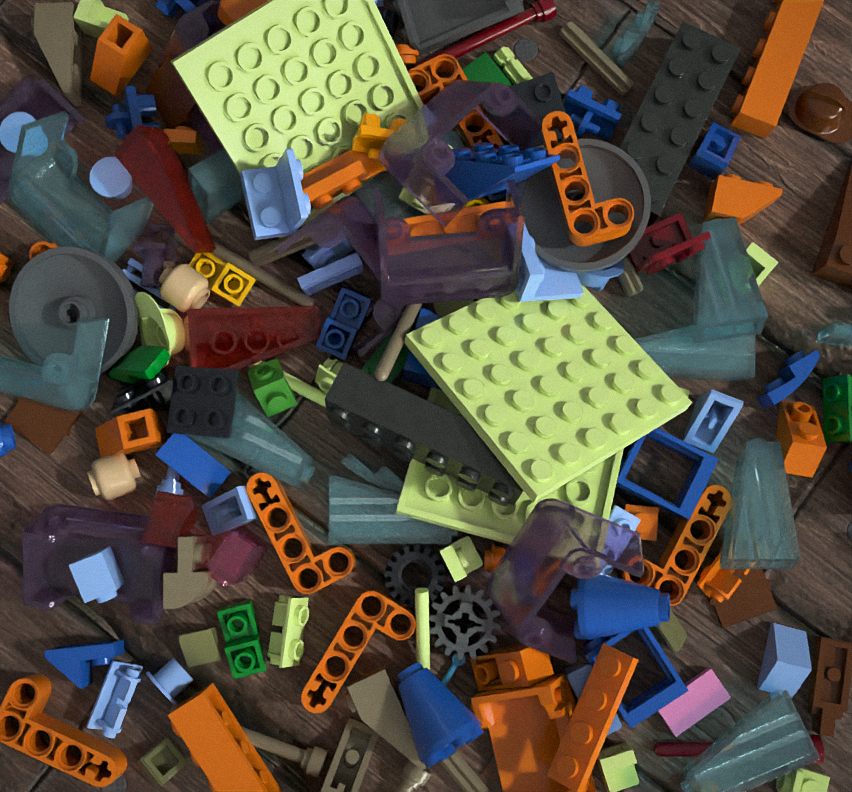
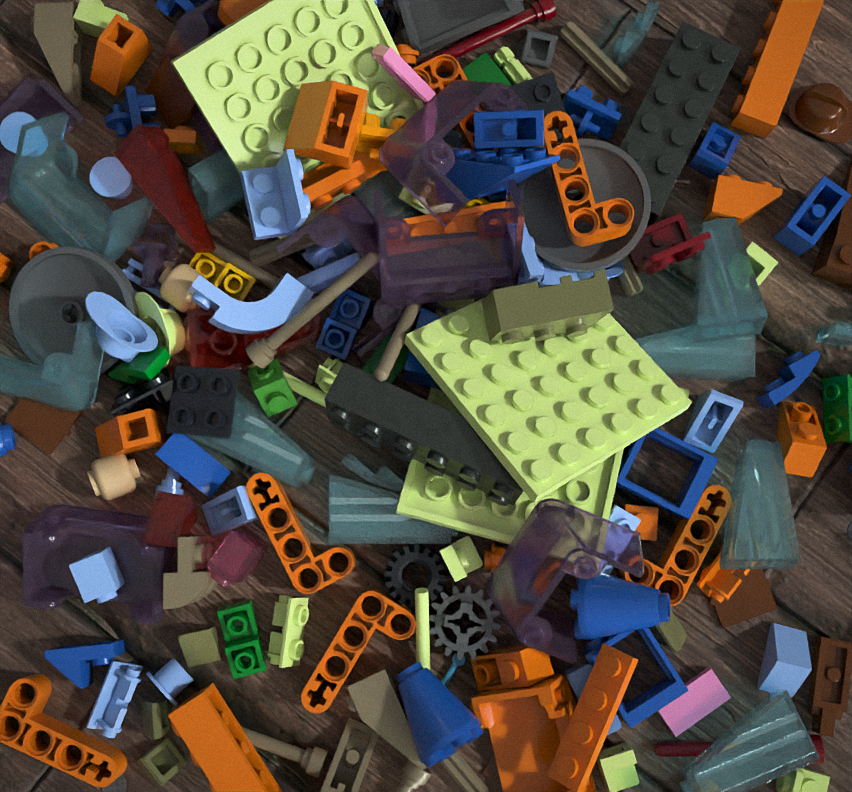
(118, 329): none -> light blue piece
(155, 717): none -> olive slope
(251, 317): none -> light blue arch
(263, 350): none -> dark tan piece
(327, 122): none -> orange slope
(402, 73): none -> bright pink tile
(440, 308): none -> dark grey hinge
(509, 128): none -> blue slope
(539, 48): none -> dark grey slope
(548, 309): none -> olive wedge
(812, 216): none -> blue brick

